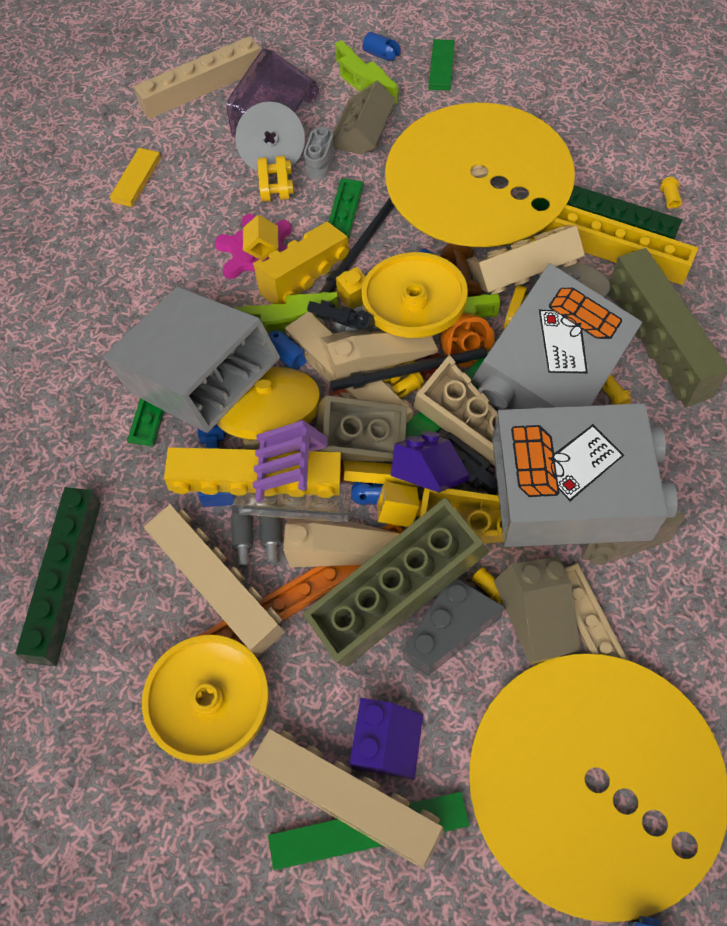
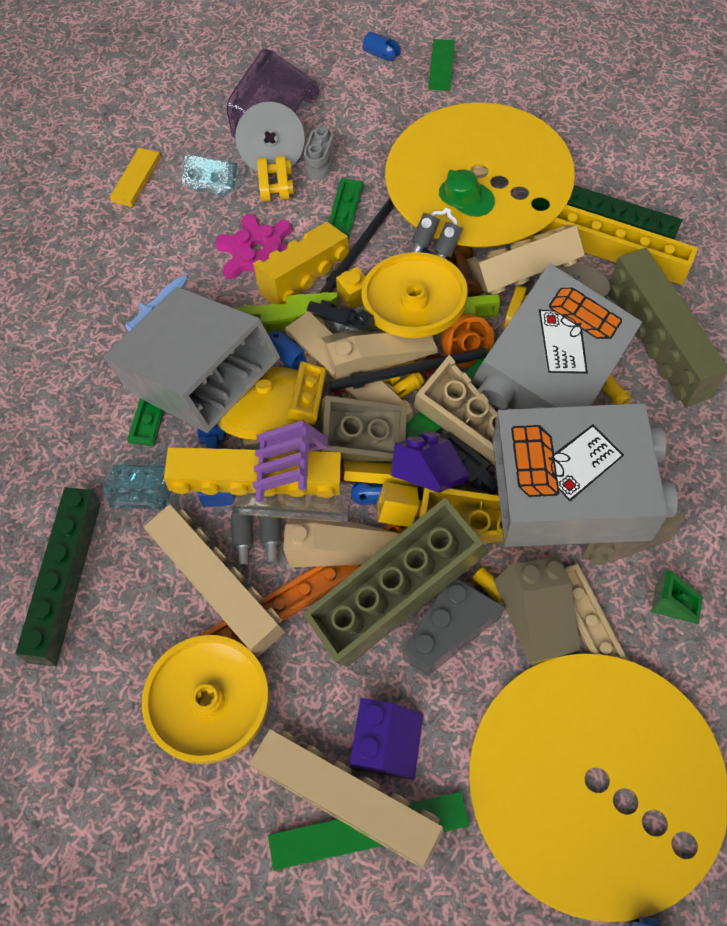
(143, 483): none -> clear light blue brick
(145, 309): none -> light blue sword
(196, 77): tan brick -> none
(209, 173): none -> clear light blue brick
(260, 237): yellow brick -> none
(307, 393): none -> yellow tile
(359, 73): lime slope -> none
(363, 119): dark tan slope -> none
(427, 228): none -> dark grey piece
(466, 193): none -> green piece
(671, 192): yellow pin -> none
(676, 599): none -> green slope

